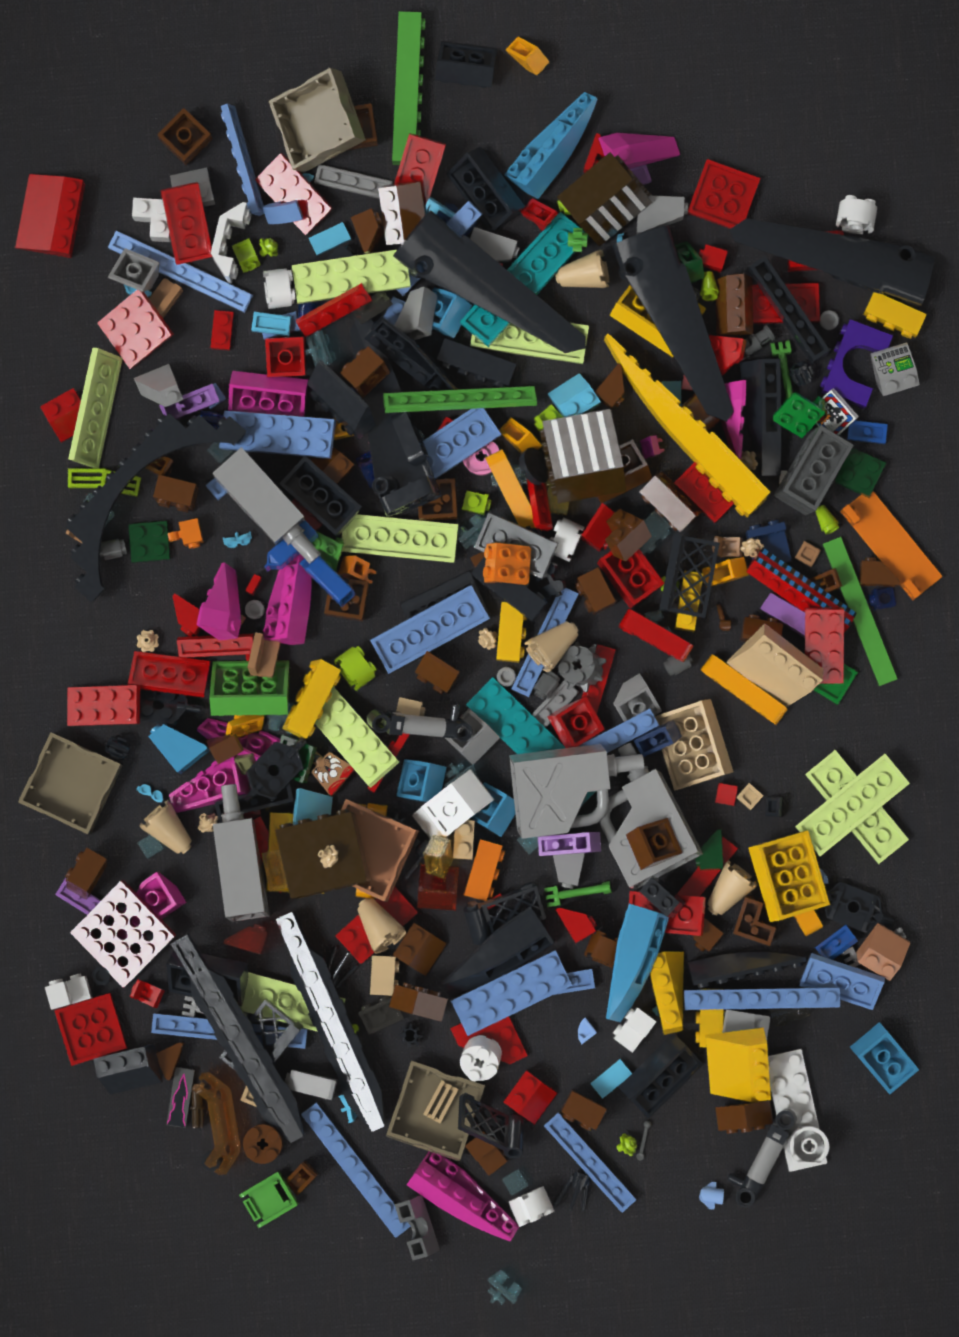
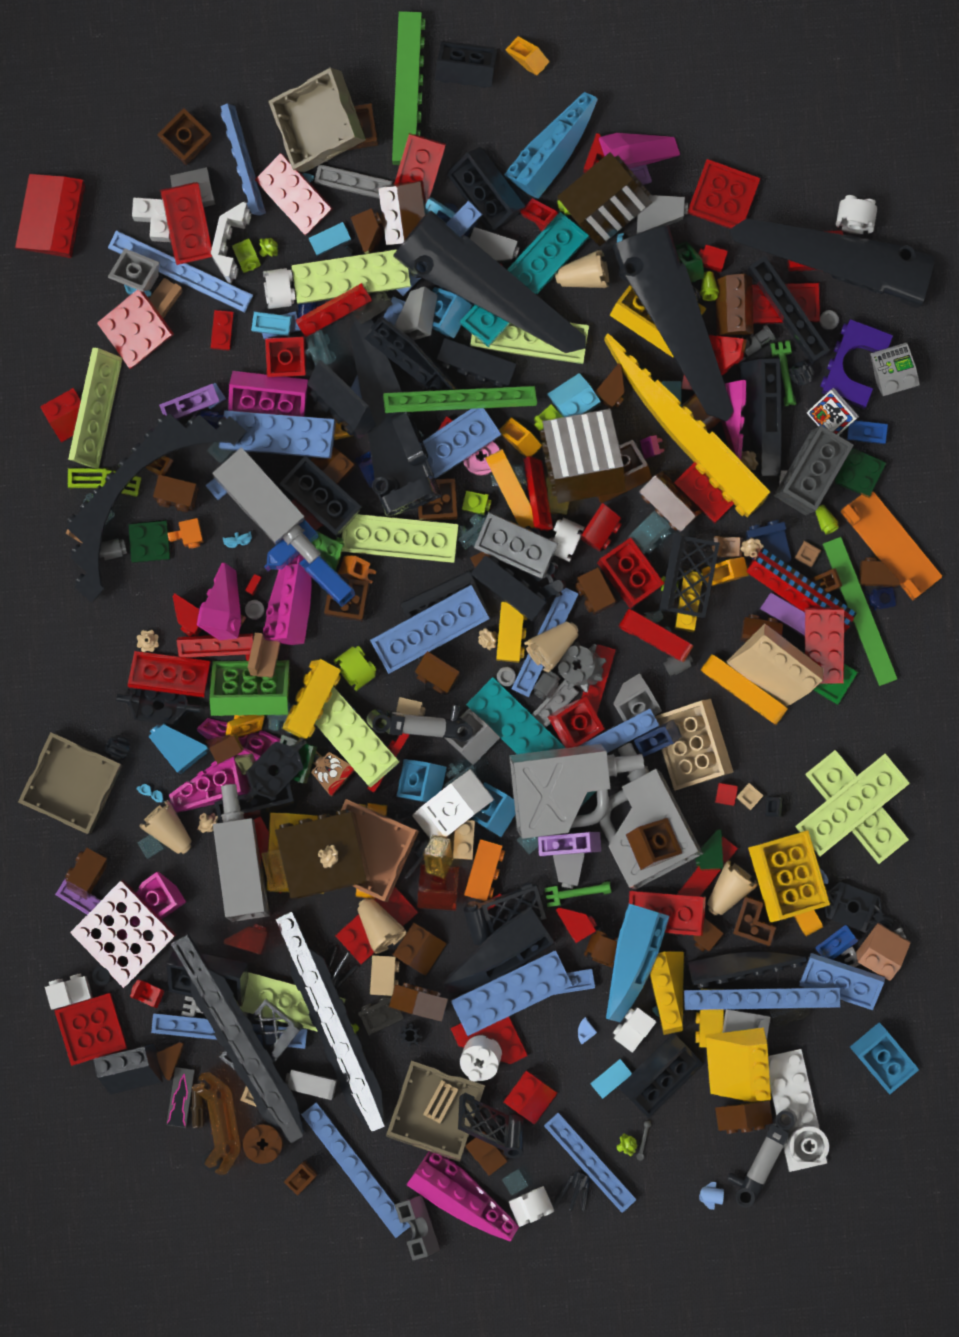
(103, 705): plate -> none
(159, 386): light grey slope -> none
(266, 1201): bright green container -> none
(282, 213): medium blue slope -> none
(310, 805): medium azure tile -> none
(350, 1113): medium azure piece -> none
(365, 371): reddish brown brick -> none
(507, 563): orange bracket -> none
(510, 1293): clear light blue hips -> none
(534, 465): black tile -> none
(577, 239): bright green gear -> none
(583, 1110): reddish brown brick -> none
(627, 534): reddish brown brick -> none
(662, 897): black brick -> none
(724, 625): reddish brown hand -> none
(799, 414): green bracket -> none
(894, 315): yellow brick -> none

